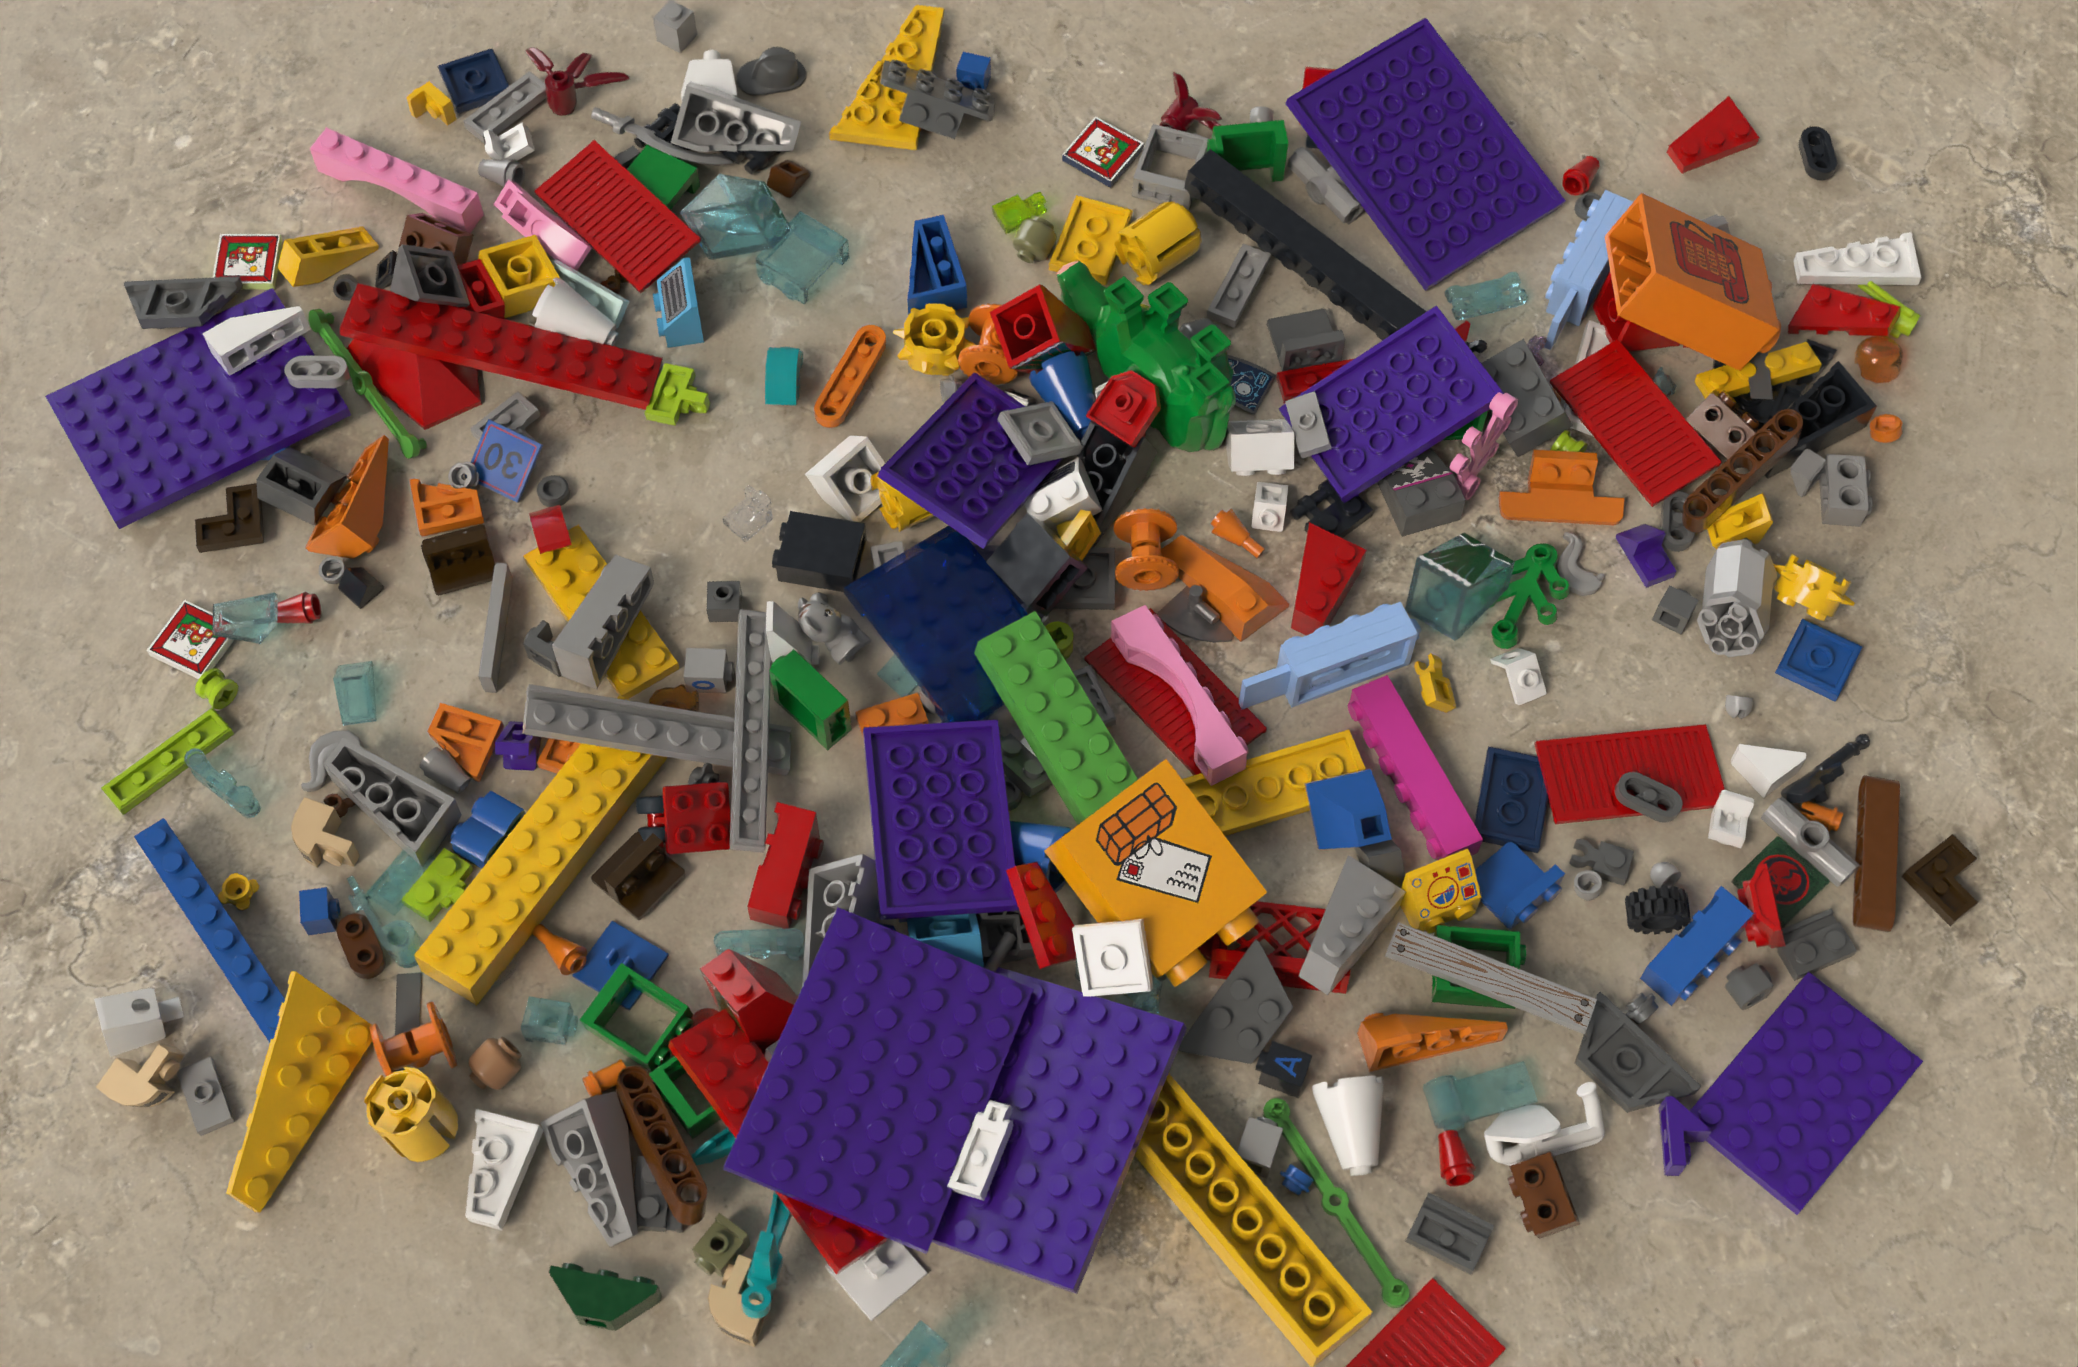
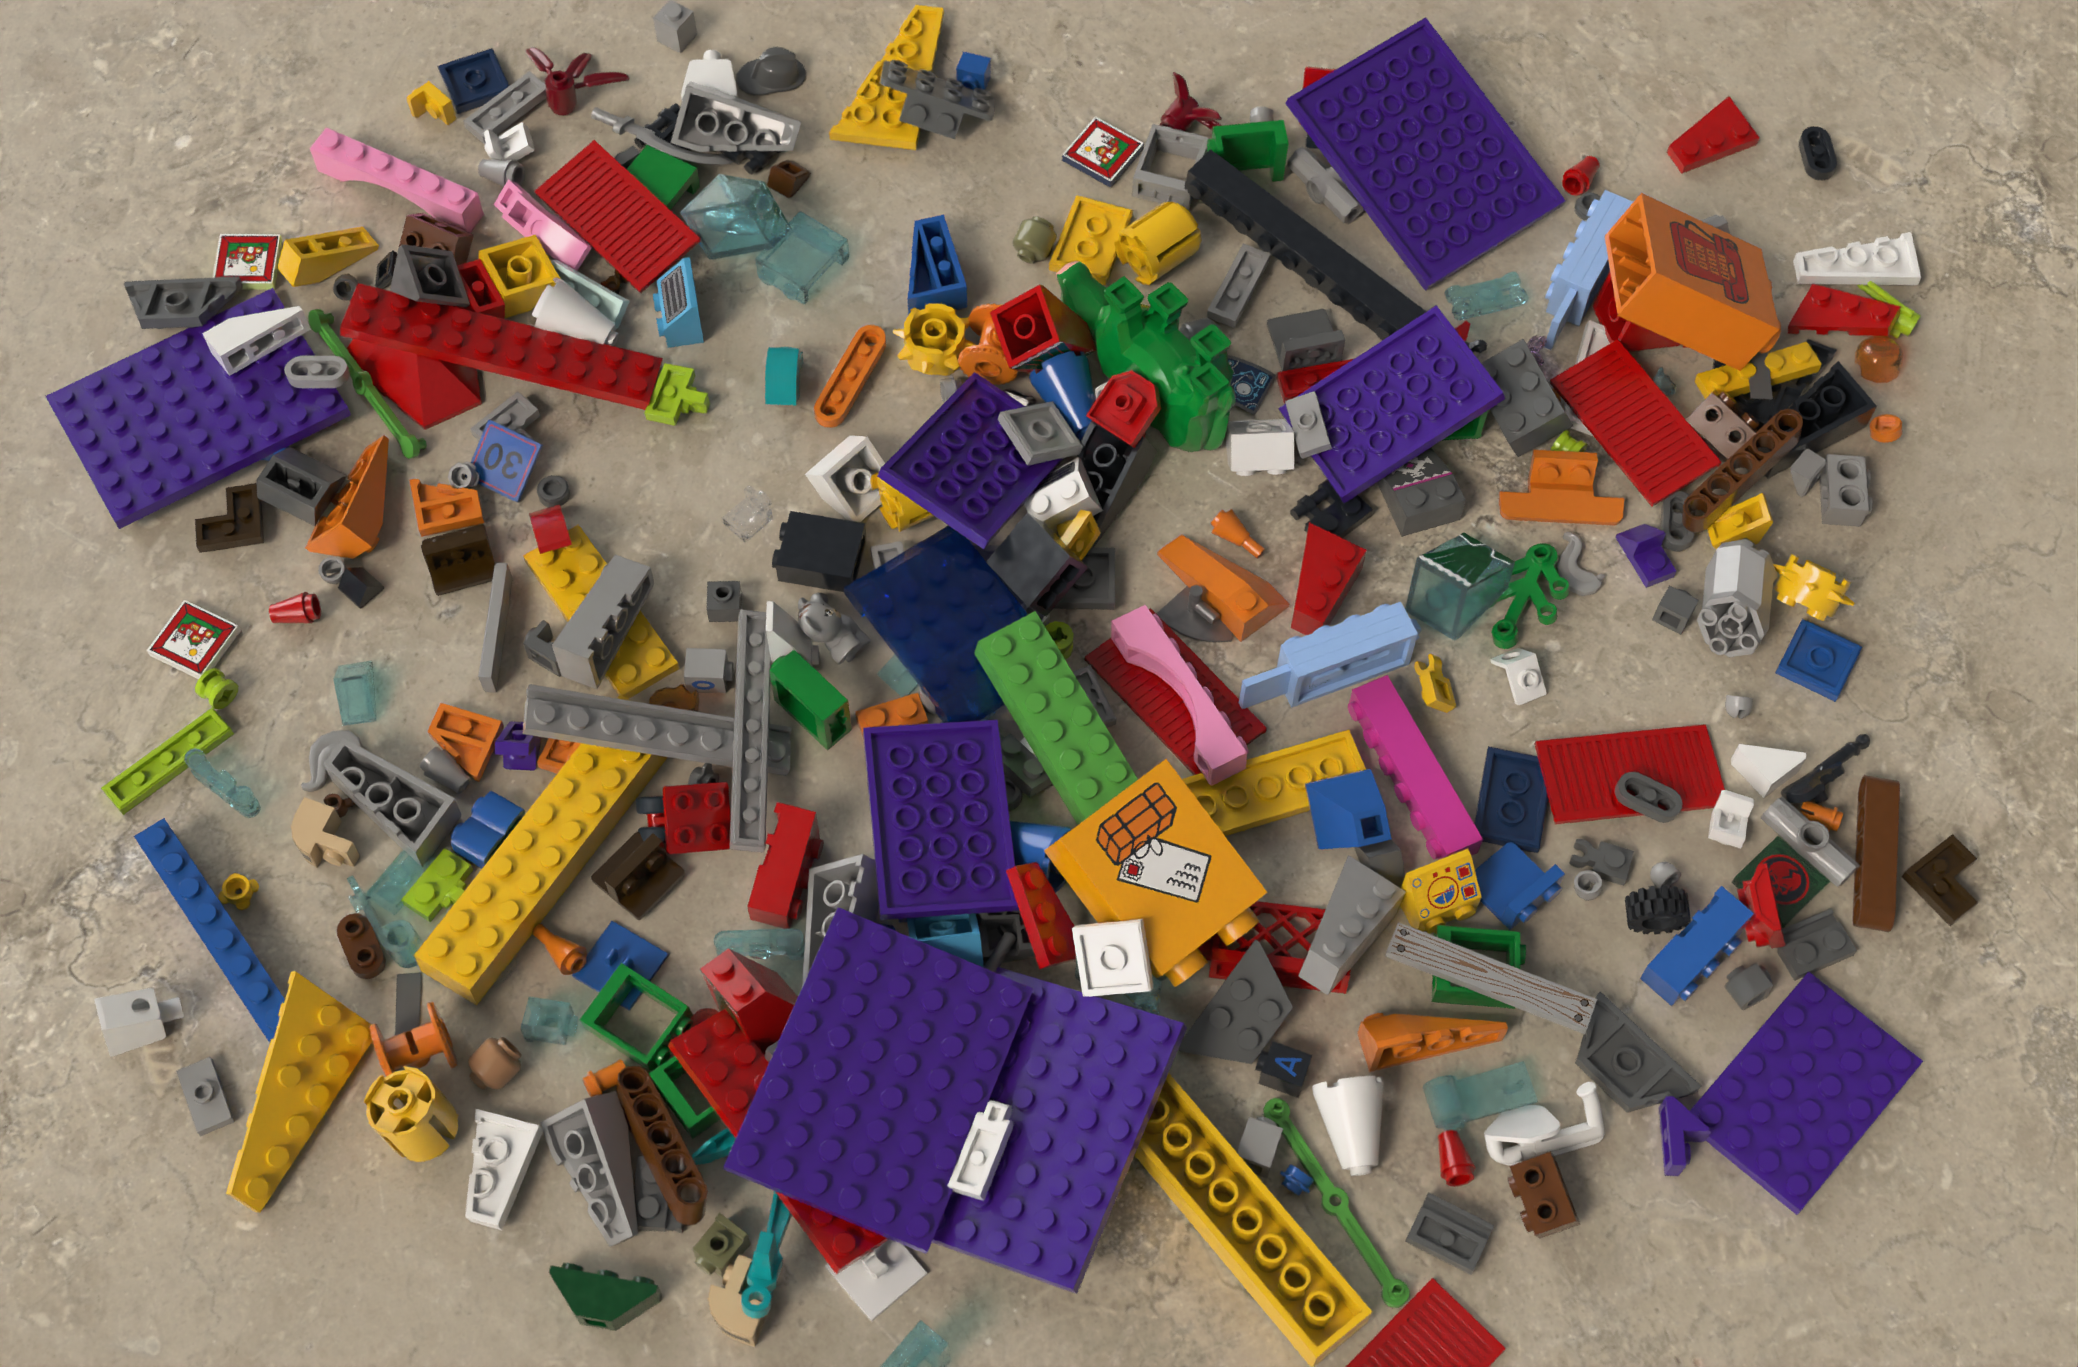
(142, 1086): tan brick -> none
(246, 618): clear light blue slope -> none
(318, 911): blue plate -> none
(1014, 210): clear neon green plate -> none
(1147, 566): orange hose -> none
(1269, 506): white bracket -> none
(1482, 449): bright pink plant -> none
(1641, 1007): dark grey plate -> none

